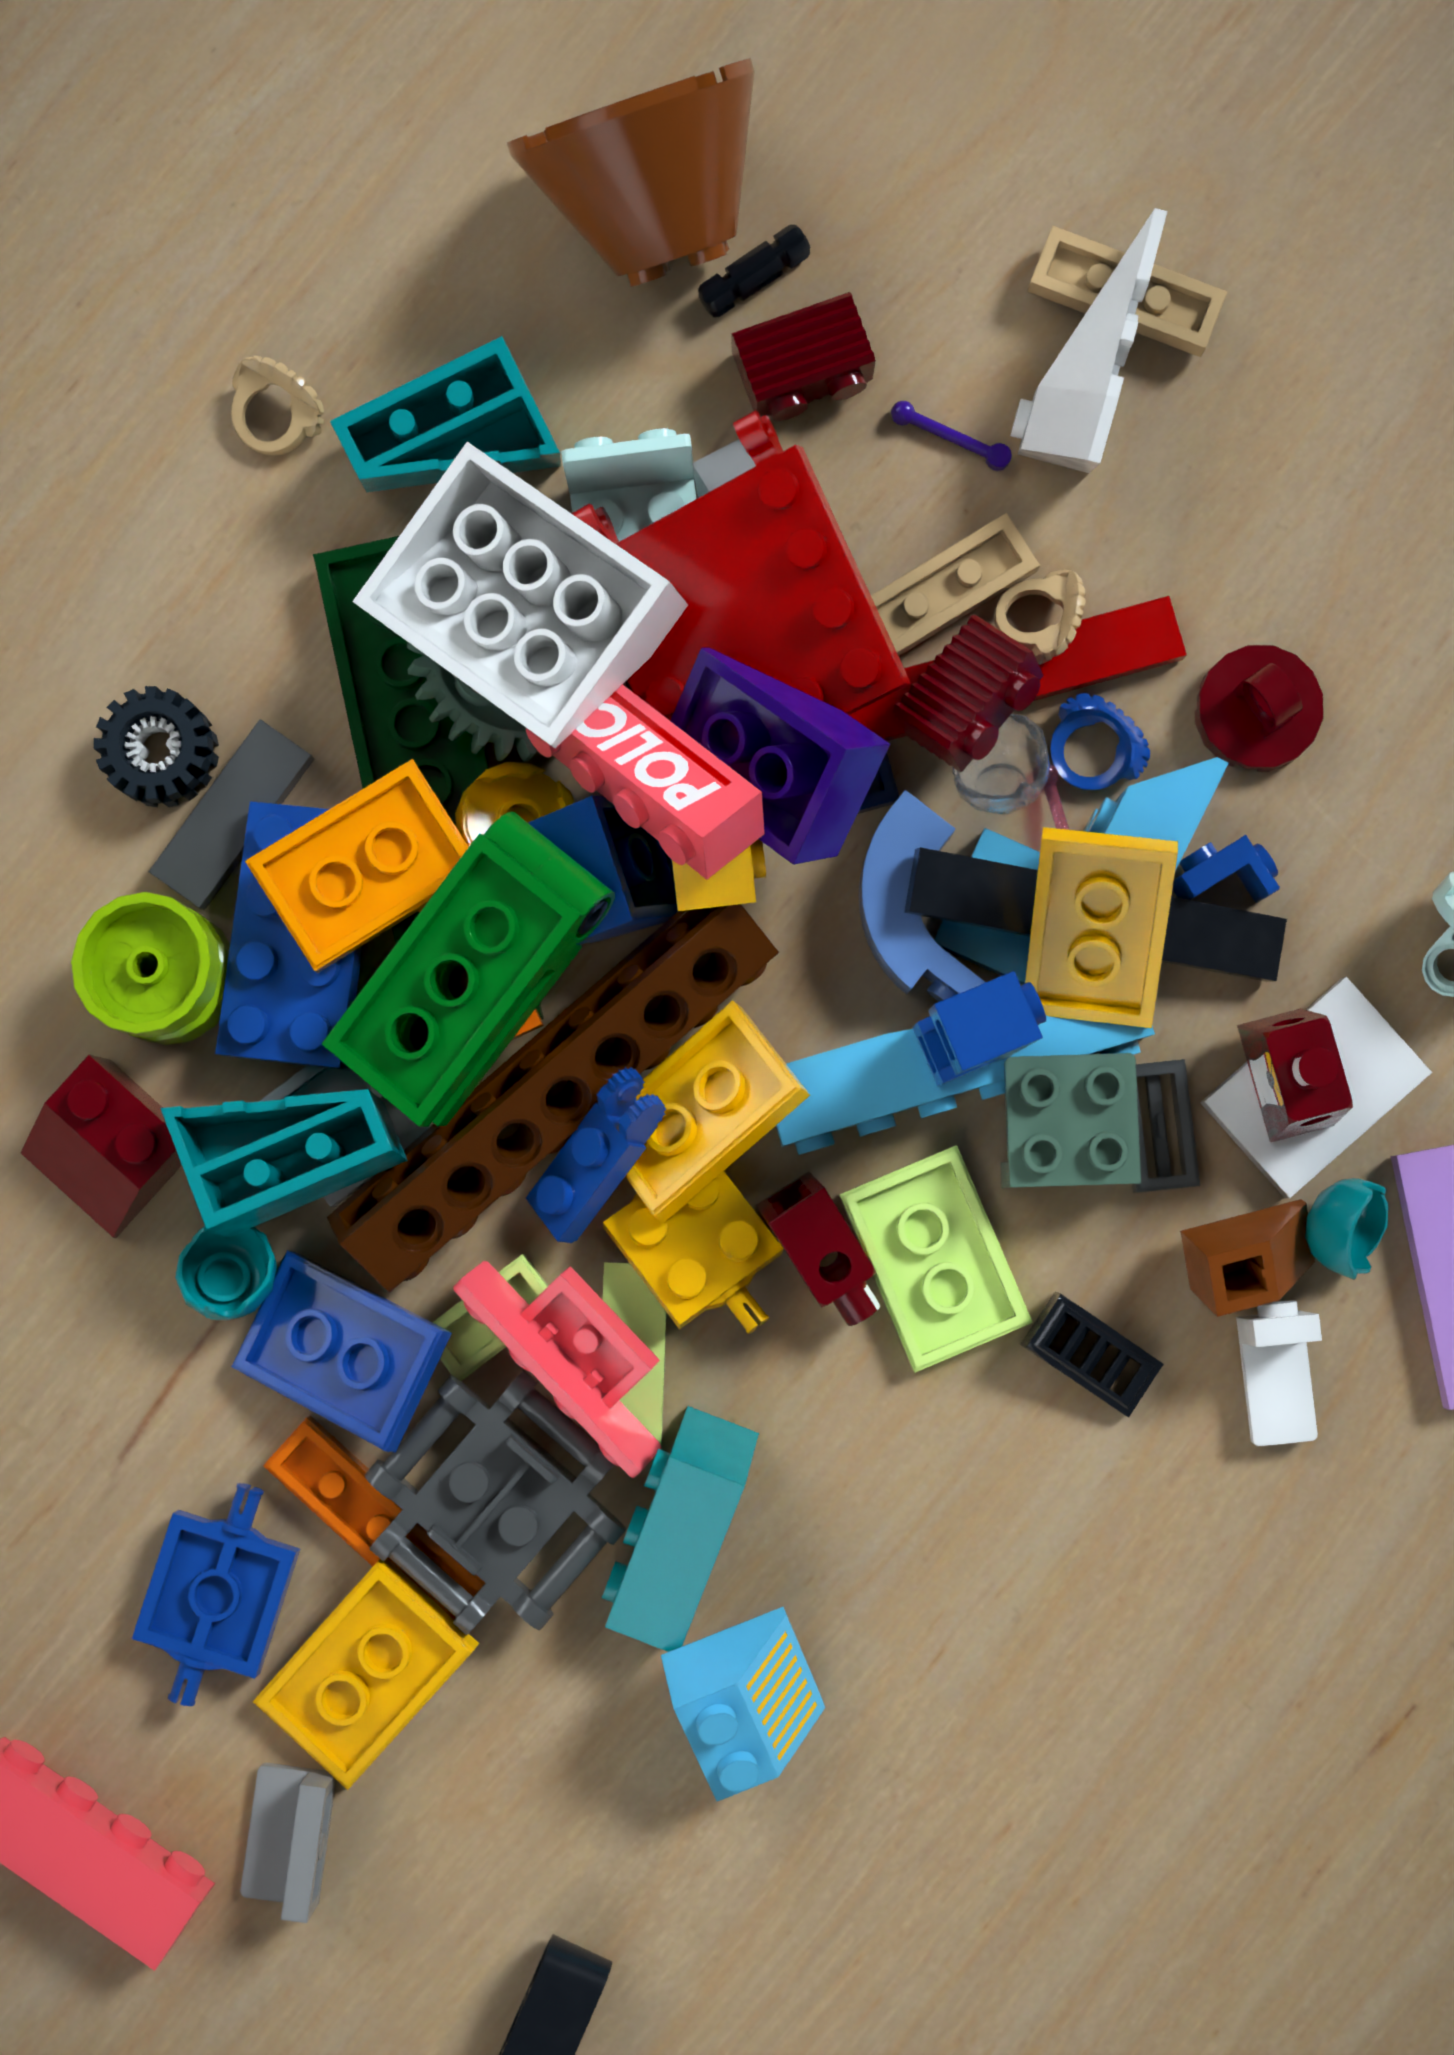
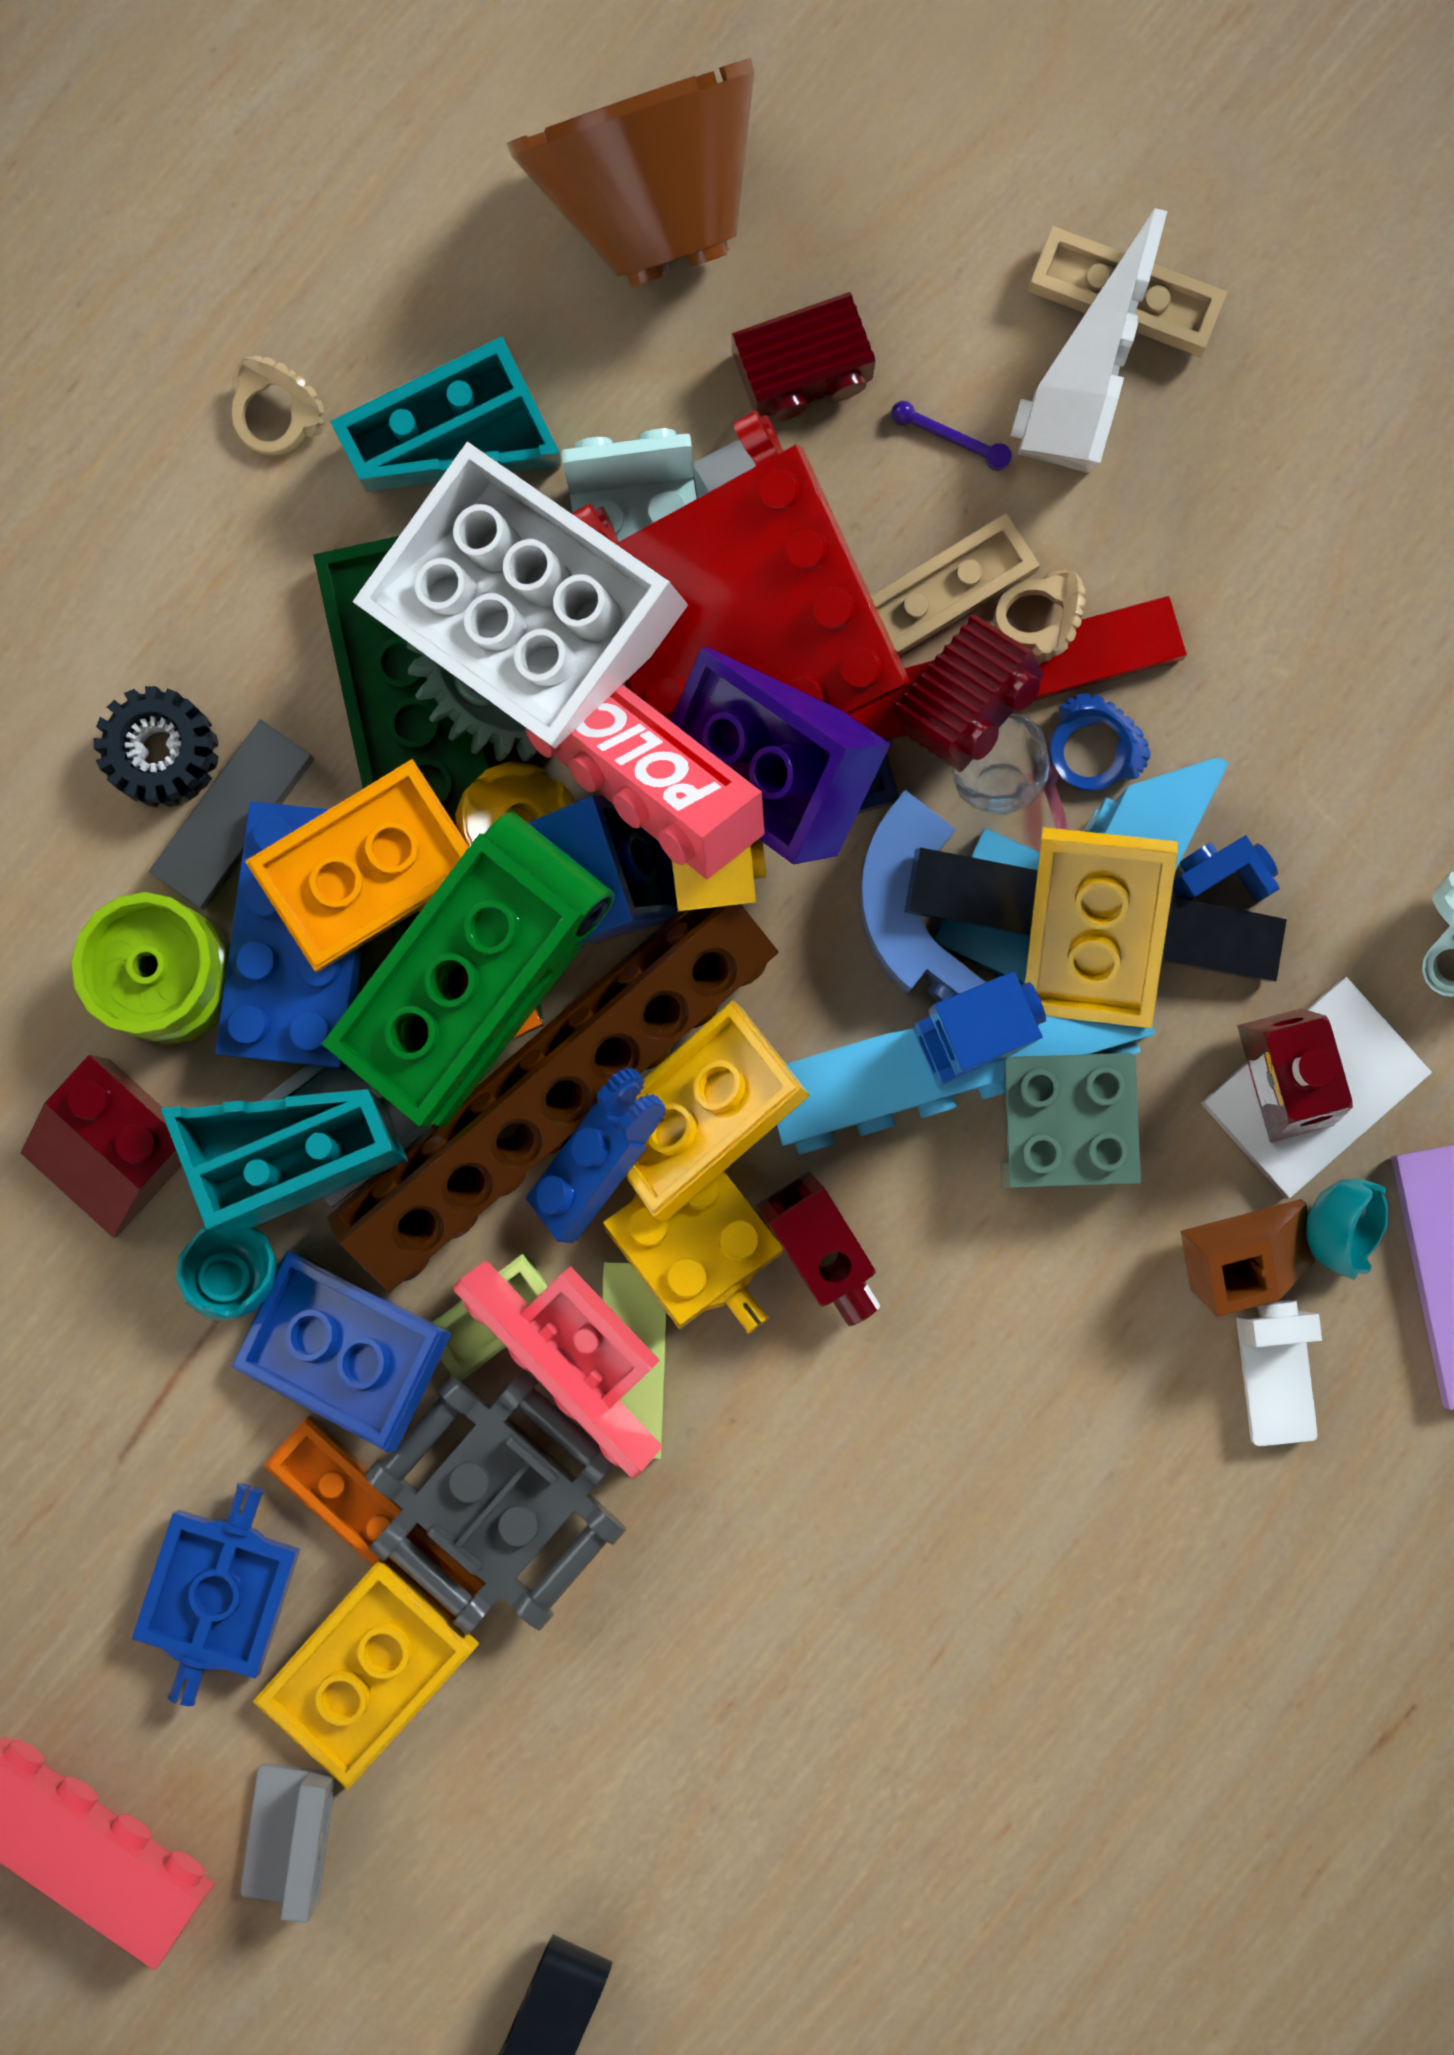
(680, 1531): teal wedge -> none
(744, 1701): medium azure slope -> none
(754, 270): black axle -> none
(935, 1258): yellowish green tile -> none
(1049, 1324): black slope -> none
(1184, 1128): dark grey tile -> none
(1259, 708): dark red tile -> none

